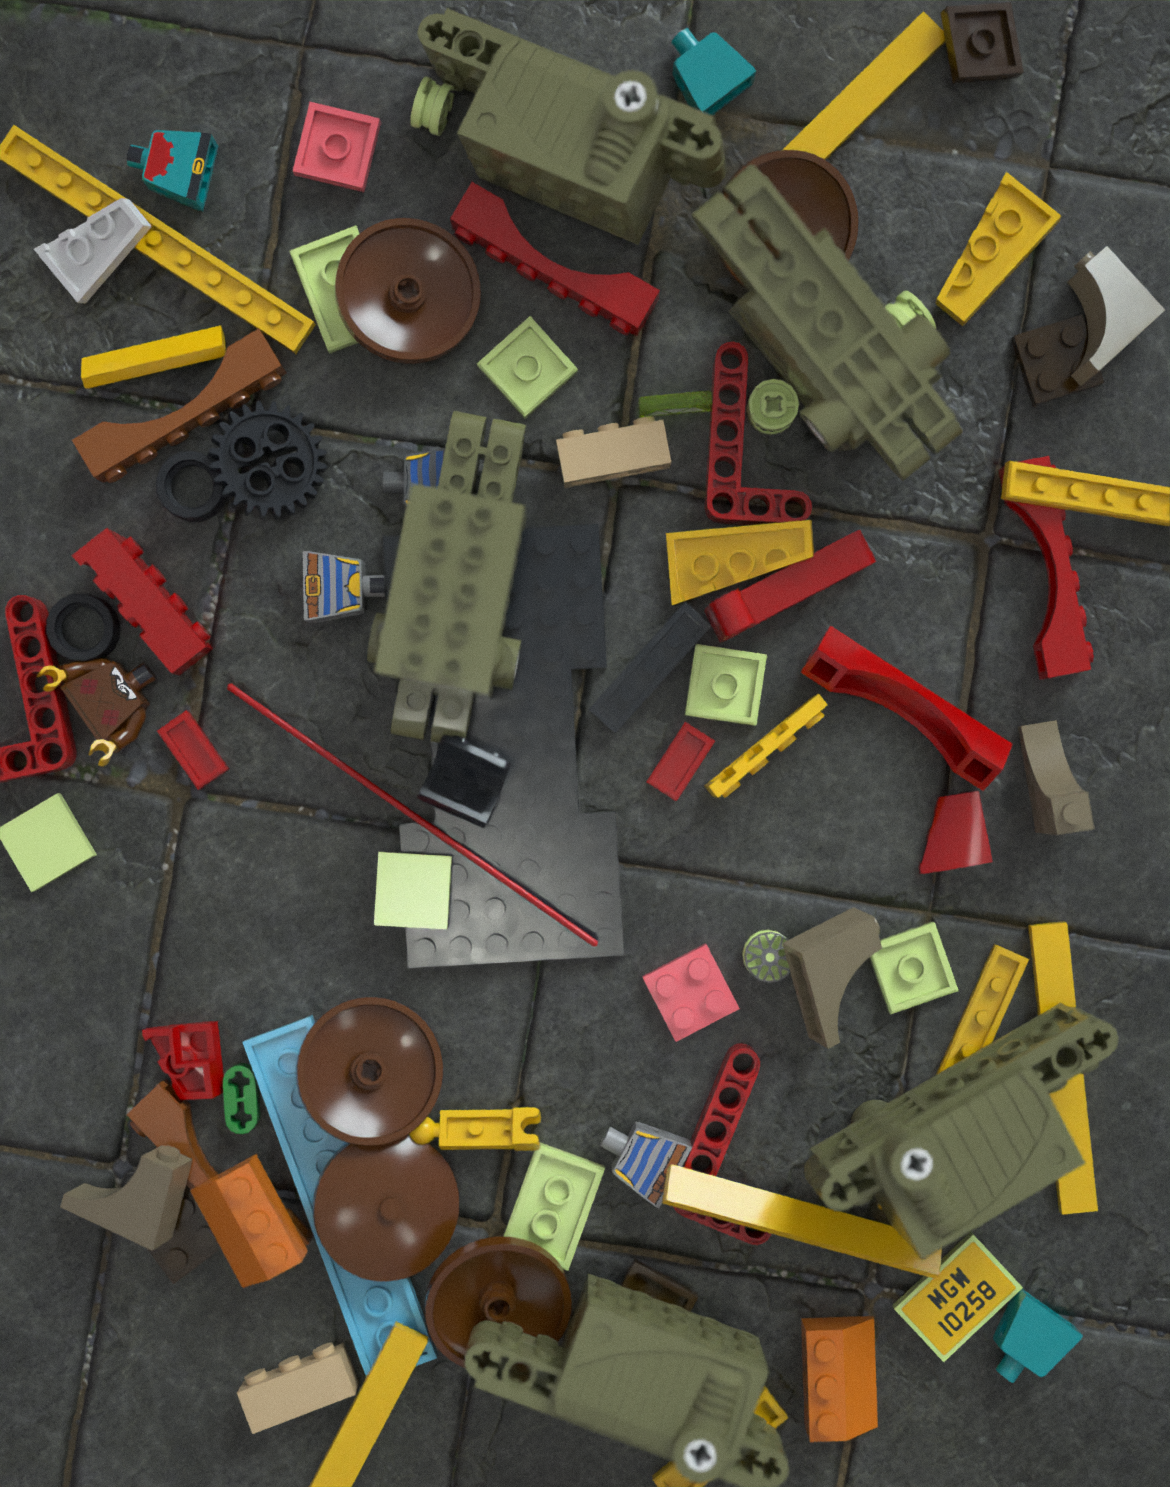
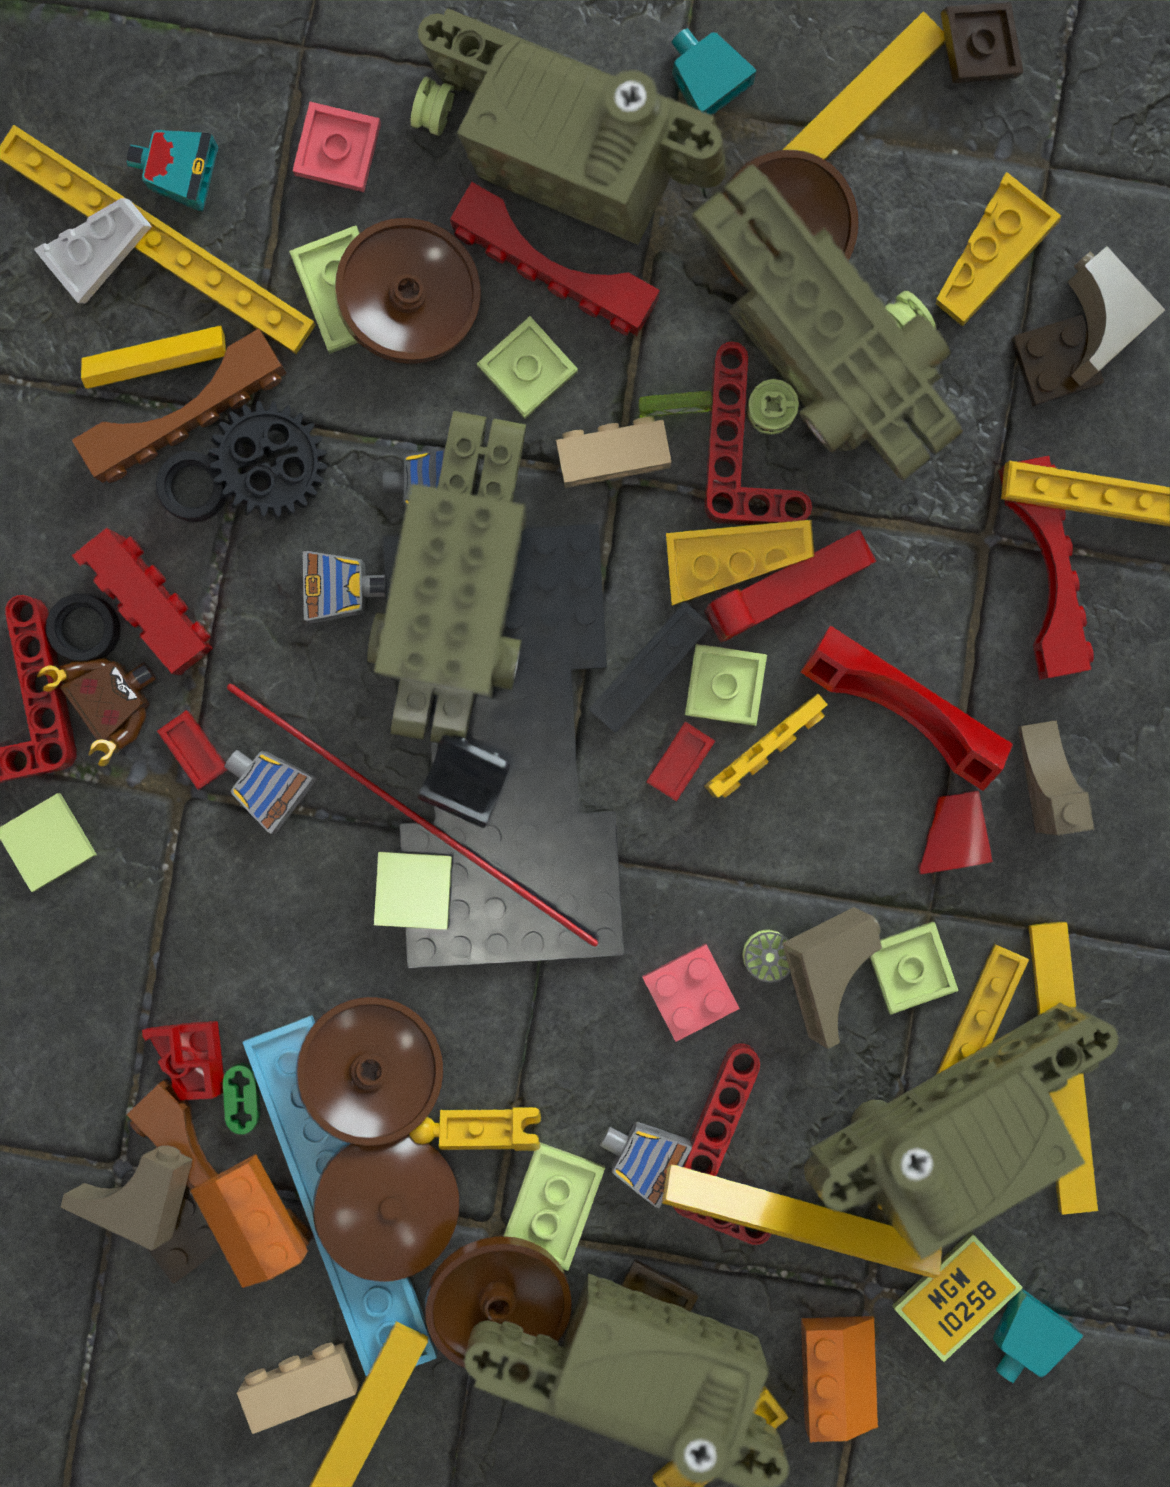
(268, 787): none -> torso

